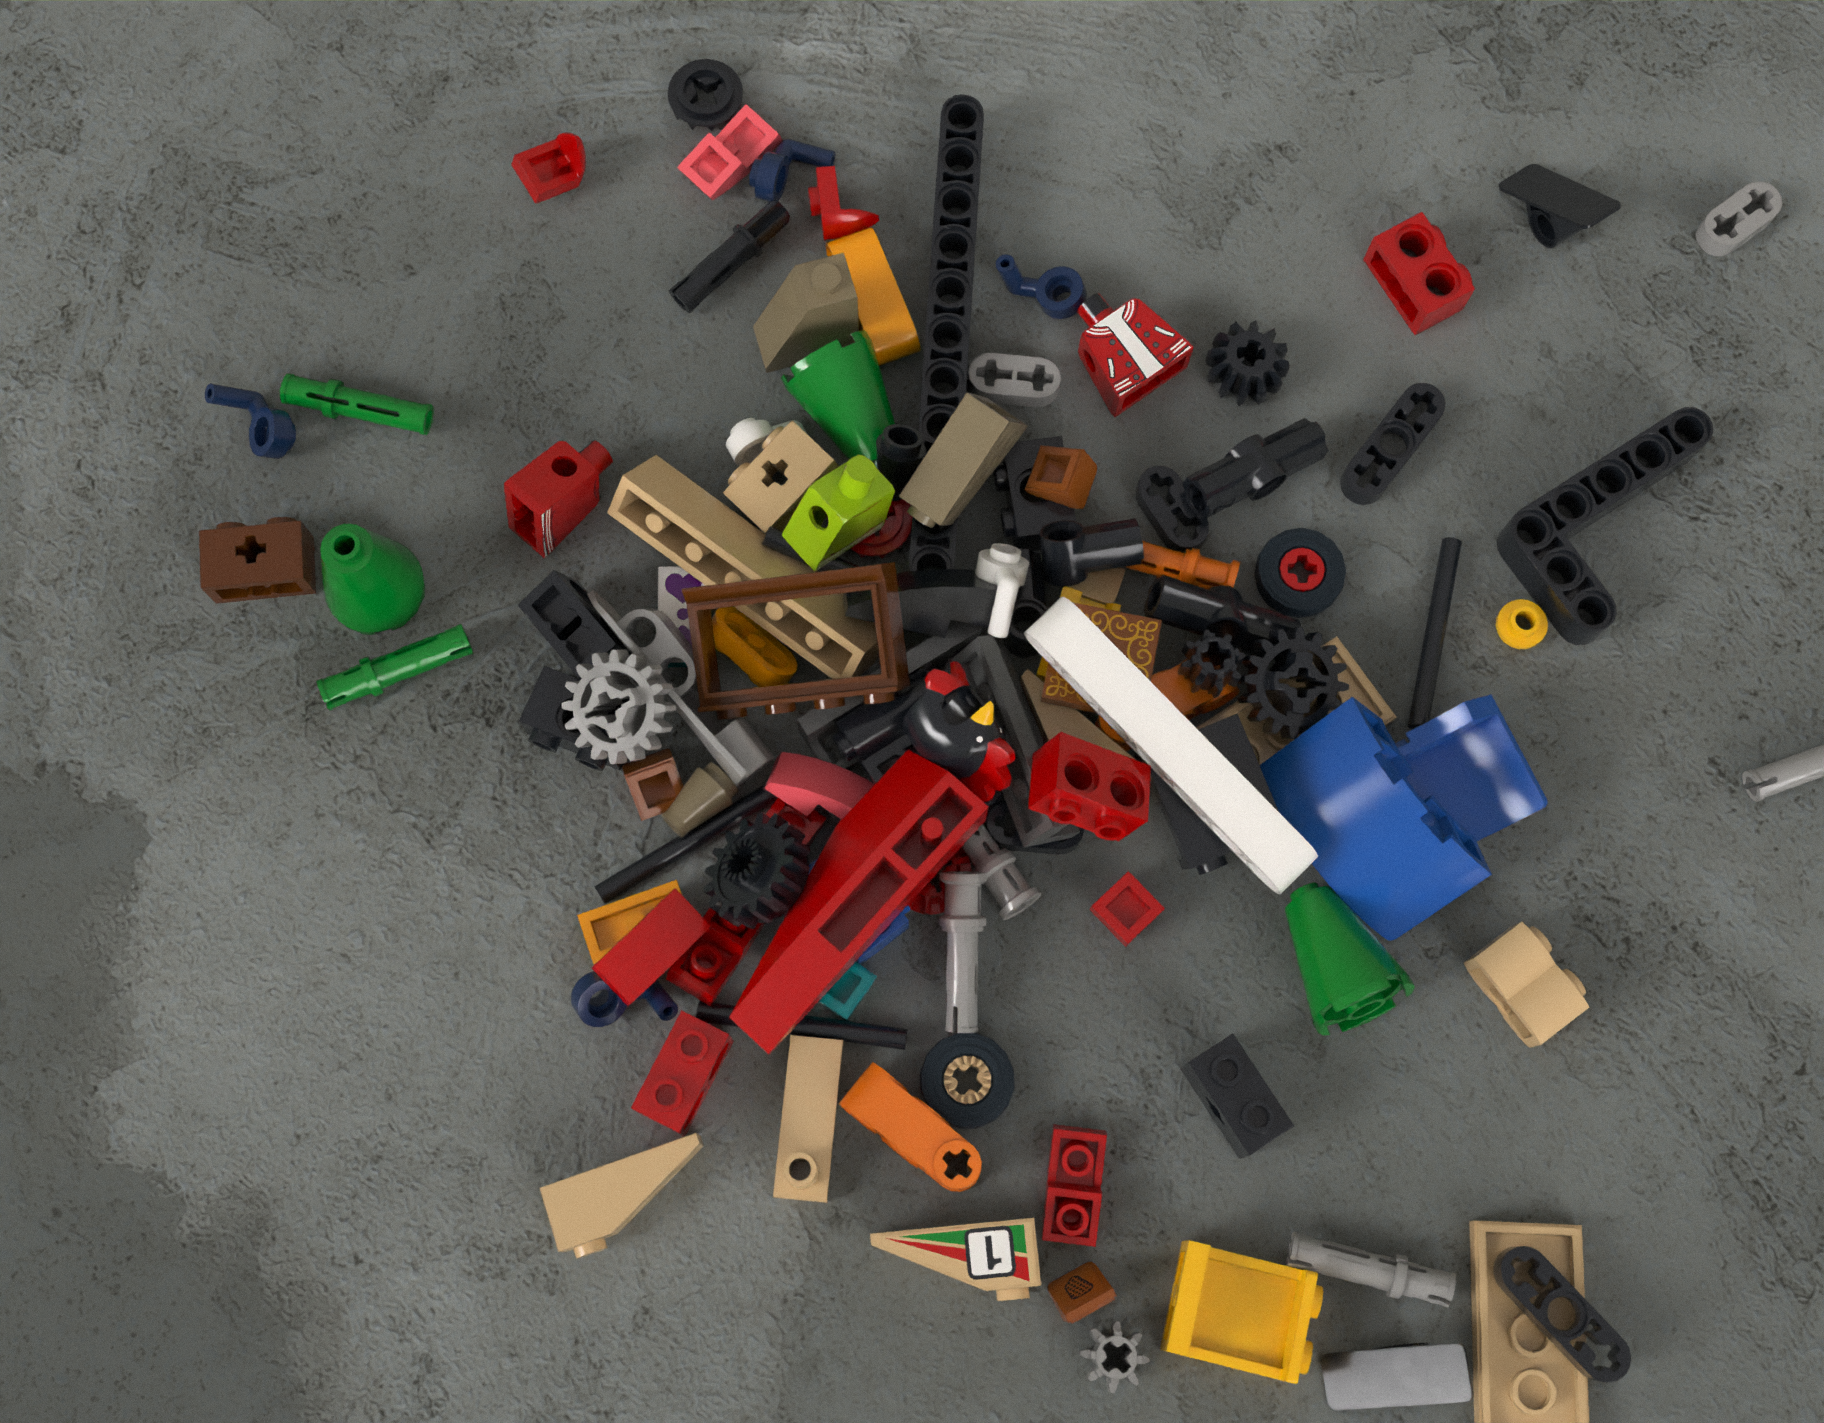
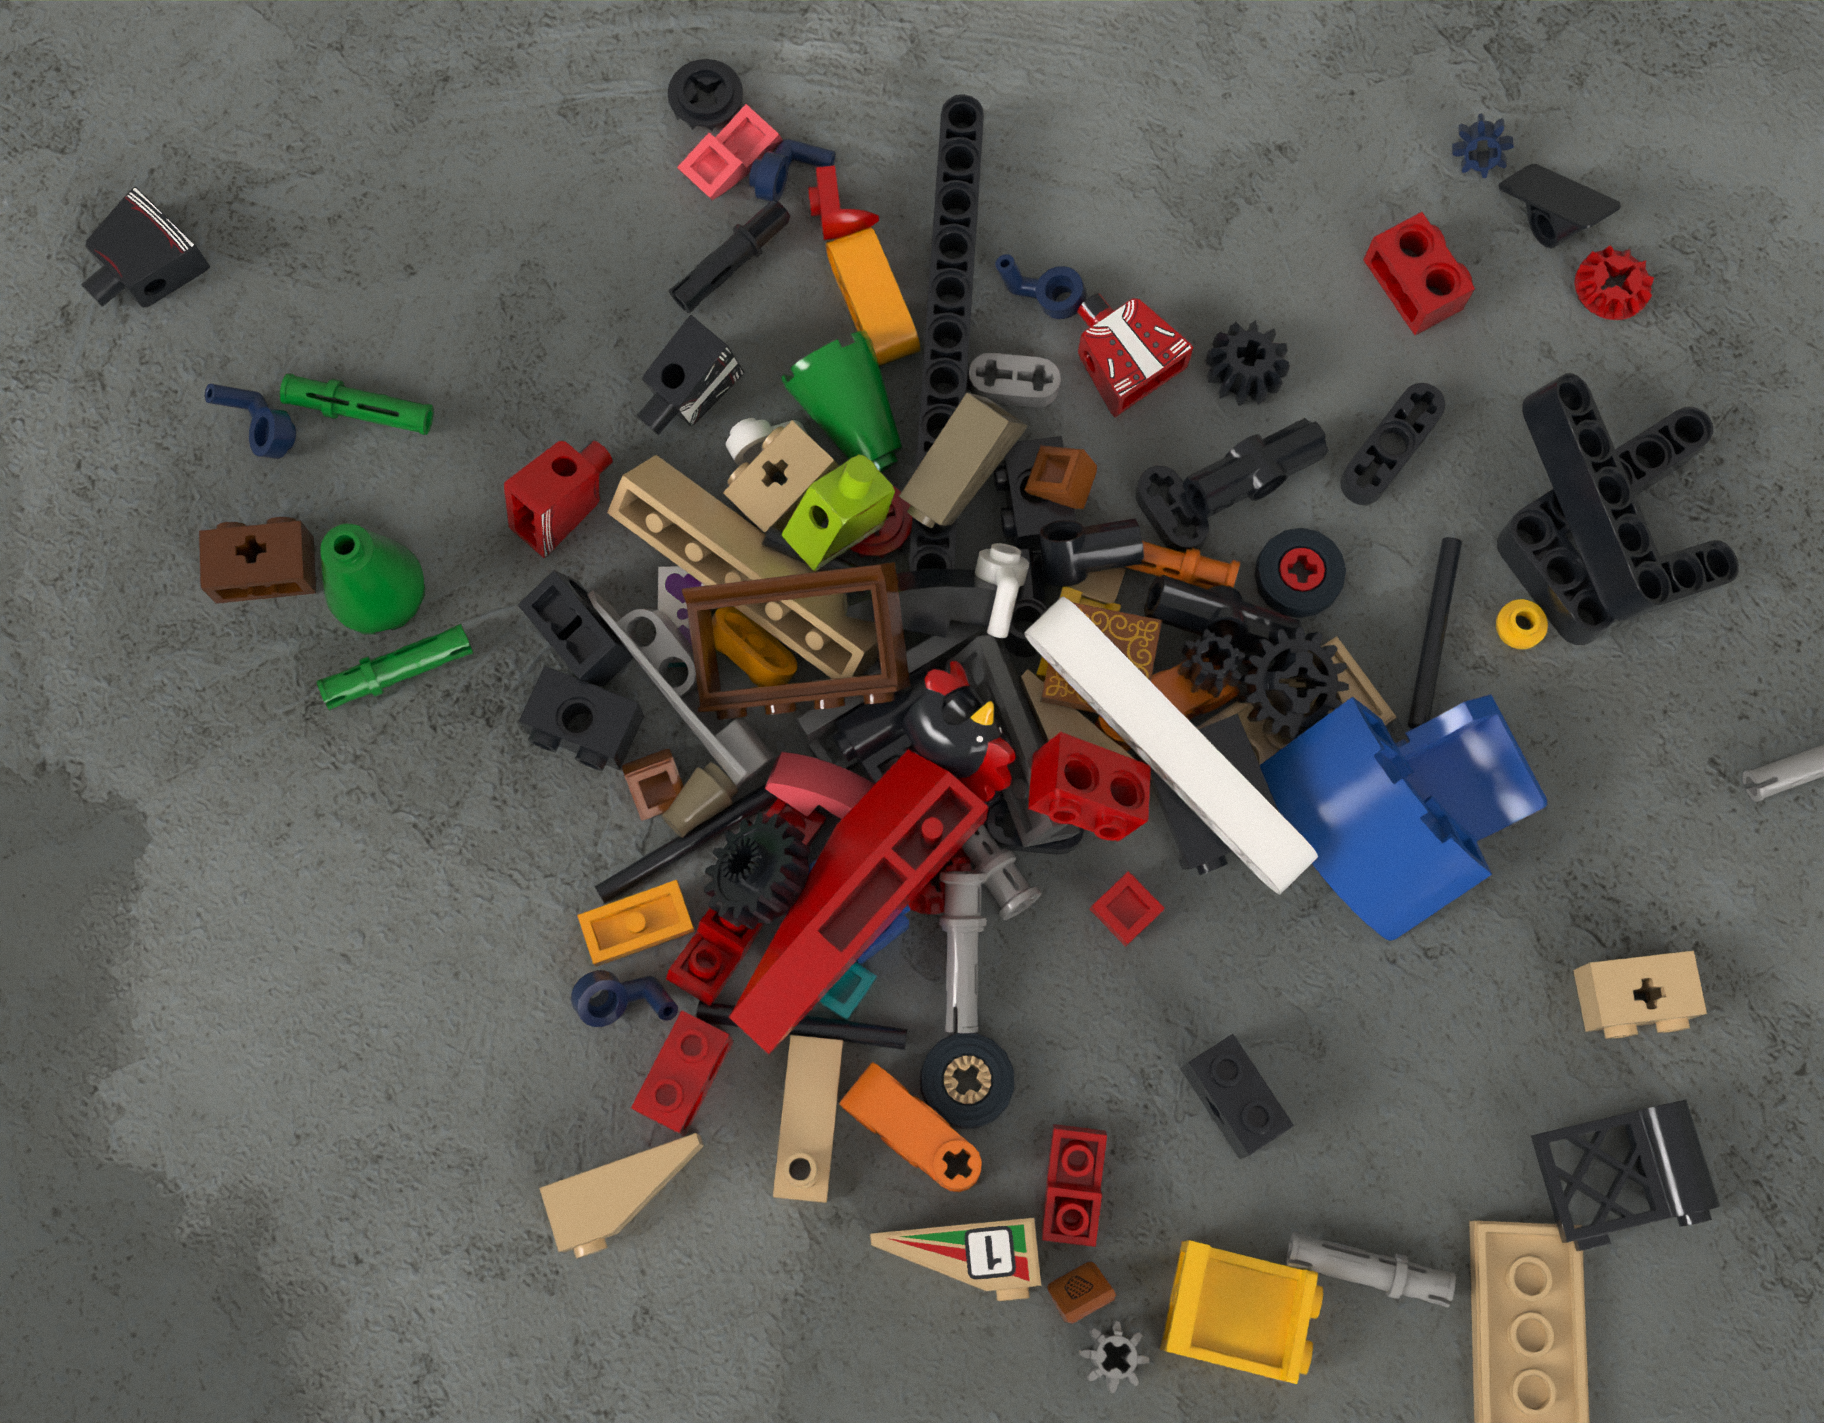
(140, 254): none -> black torso
(551, 167): red plate -> none
(634, 722): light grey gear -> none
(651, 947): red slope -> none
(688, 376): none -> black torso
(808, 312): dark tan slope -> none
(899, 455): black cone -> none
(1340, 961): green cone -> none
(1397, 1376): piece -> none
(1487, 159): none -> dark blue gear
(1527, 984): tan brick -> none
(1580, 1354): black beam -> none
(1605, 513): none -> black beam
(1613, 302): none -> red gear
(1668, 1166): none -> black piece
(1669, 985): none -> tan brick
(1744, 225): light grey beam -> none

